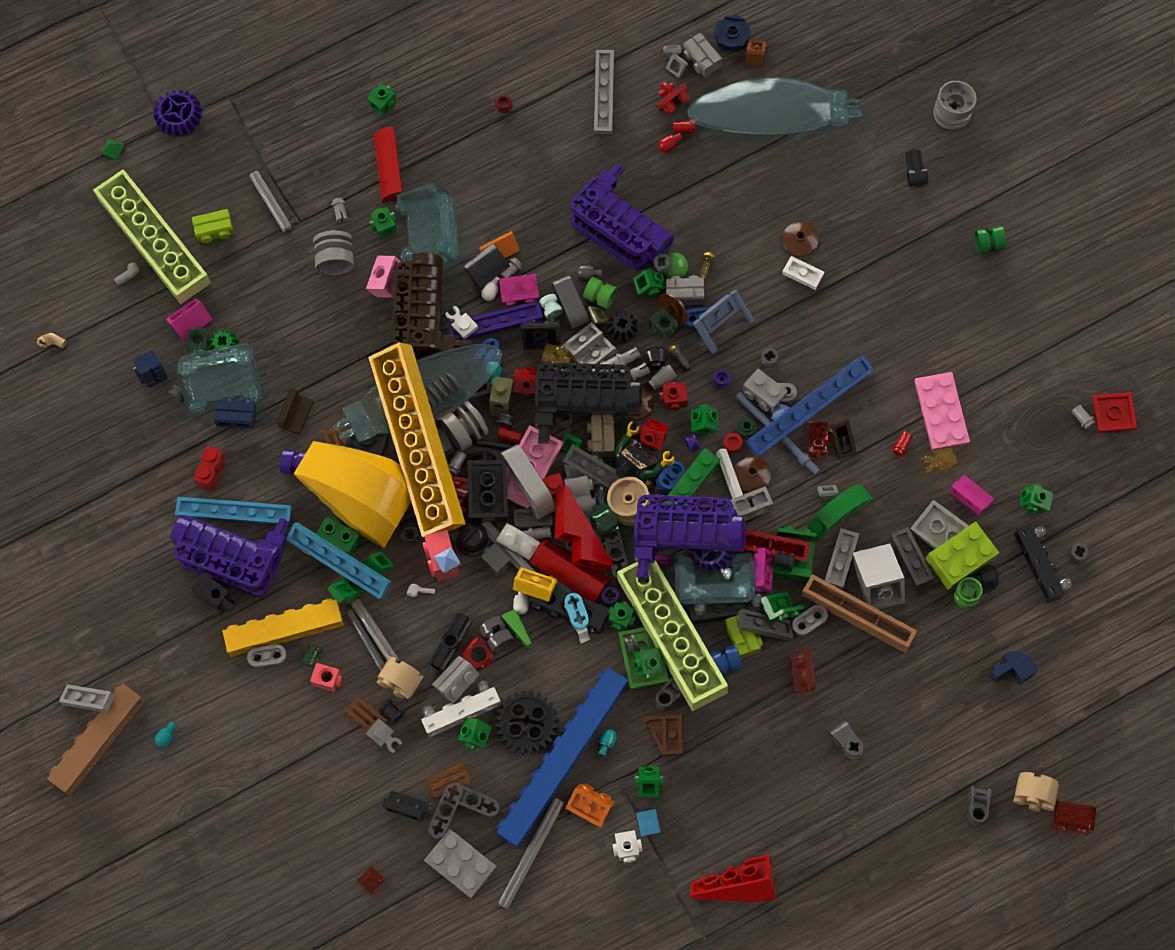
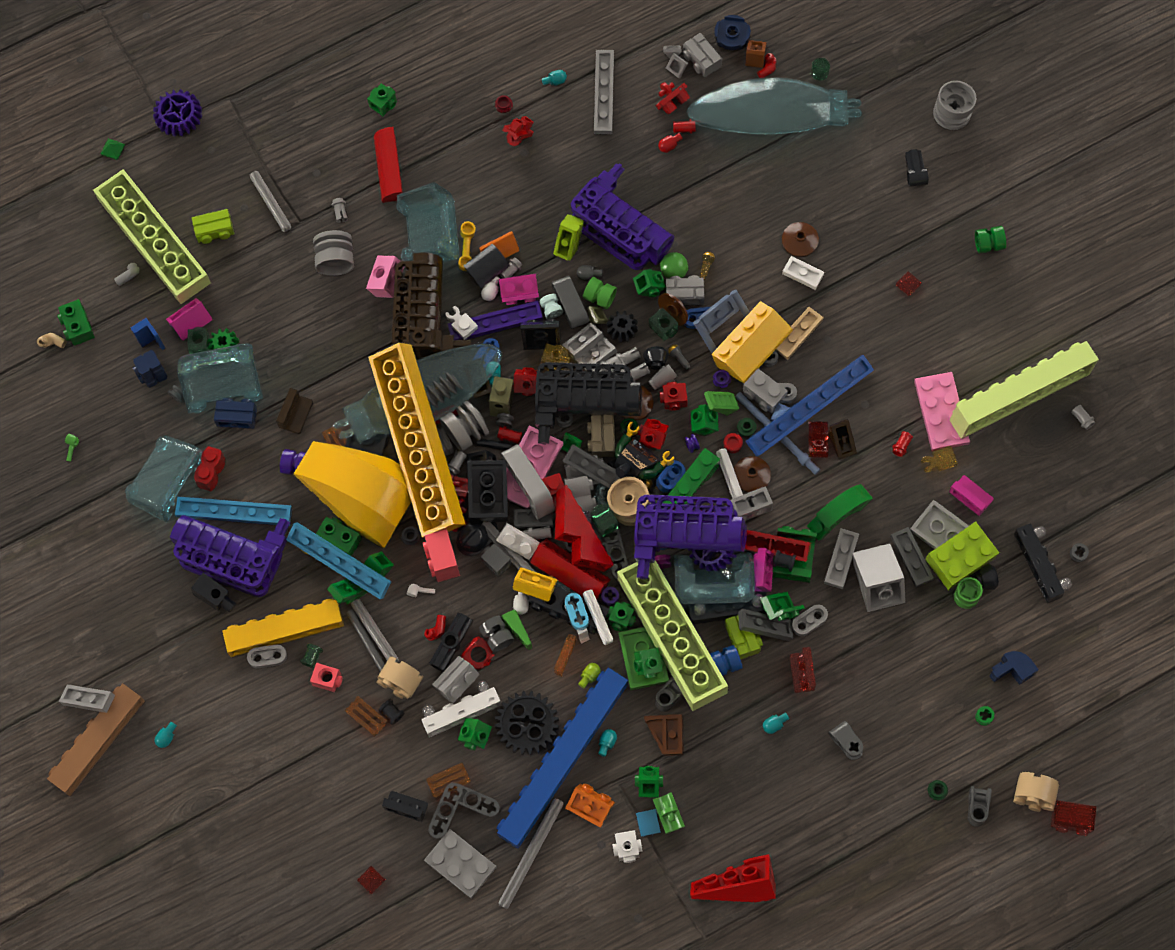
(73, 441): none -> bright green hand
(76, 322): none -> green brick
(146, 333): none -> blue panel
(163, 476): none -> clear light blue windscreen
(380, 734): light grey plate -> none
(383, 222): green brick -> none
(438, 630): none -> red arm
(447, 560): light blue slope -> none
(467, 233): none -> yellow bar
(518, 130): none -> red hips
(555, 78): none -> teal cylinder
(565, 655): none -> clear orange tile
(568, 237): none -> lime brick
(589, 674): none -> lime cylinder
(598, 617): none -> white axle
(631, 644): dark grey bush -> none
(662, 257): dark grey bush -> none
(668, 813): none -> bright green hips
(721, 402): none -> bright green slope
(751, 342): none -> yellow slope
(770, 66): none -> red arm
(774, 723): none -> teal cylinder
(801, 331): none -> tan plate
(818, 65): none -> clear green wheel
(828, 492): light grey slope -> none
(859, 613): medium nougat brick -> none
(908, 283): none -> clear red slope
(937, 784): none -> dark green plate
(988, 720): none -> green bush
(1023, 389): none -> yellowish green brick
(1036, 499): green brick -> none
(1114, 412): red plate -> none

